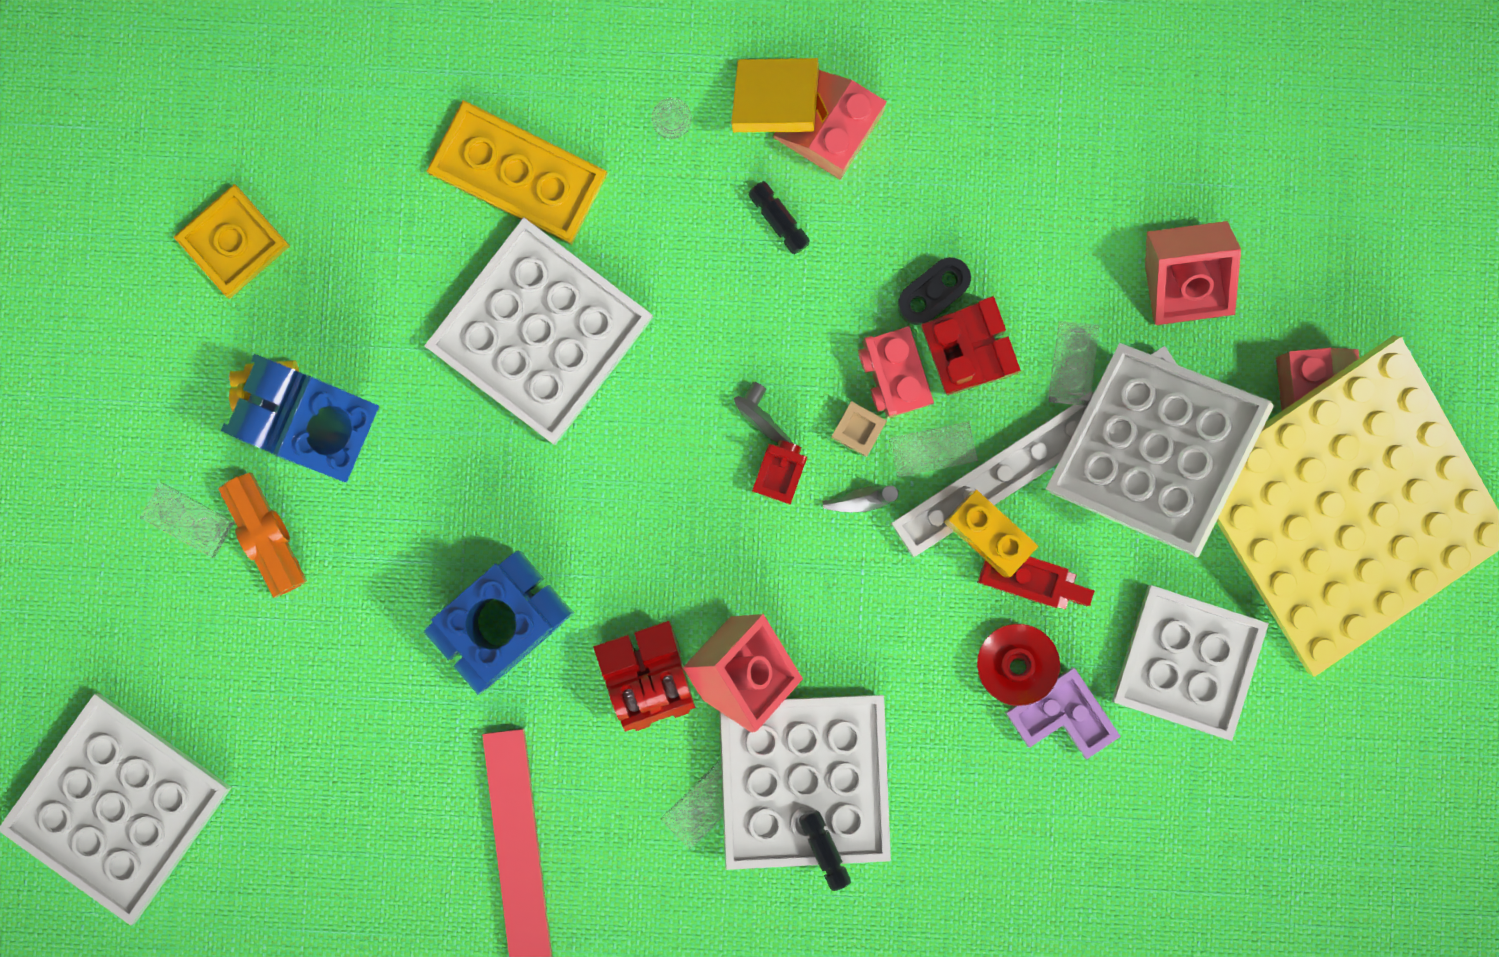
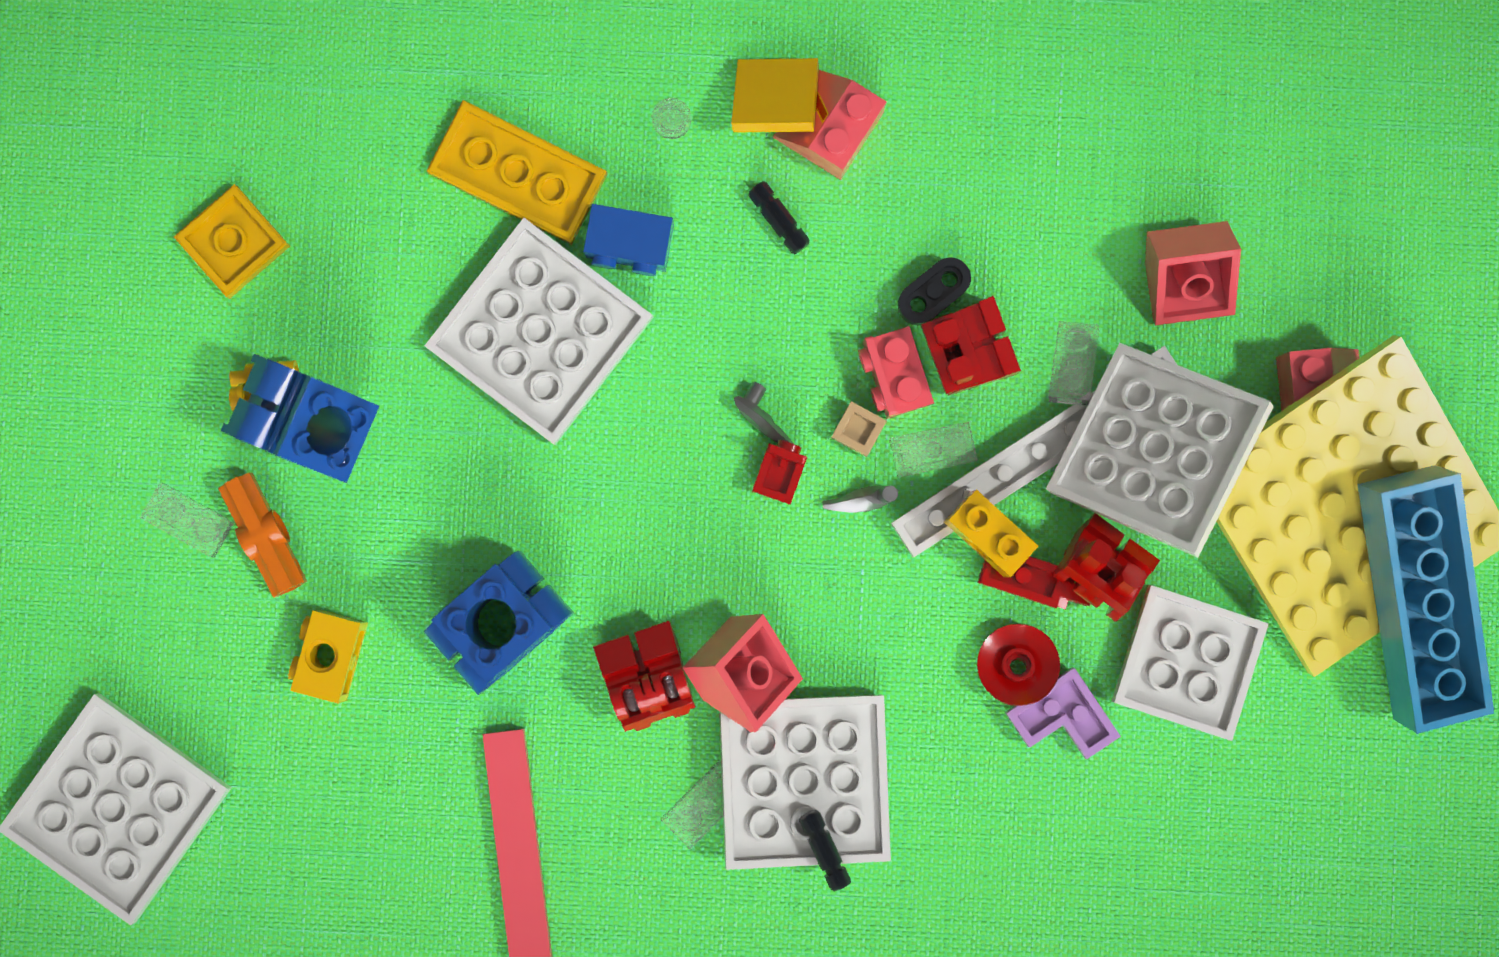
(345, 638): none -> yellow brick
(628, 239): none -> blue piece
(1101, 570): none -> red hips
(1426, 598): none -> brick

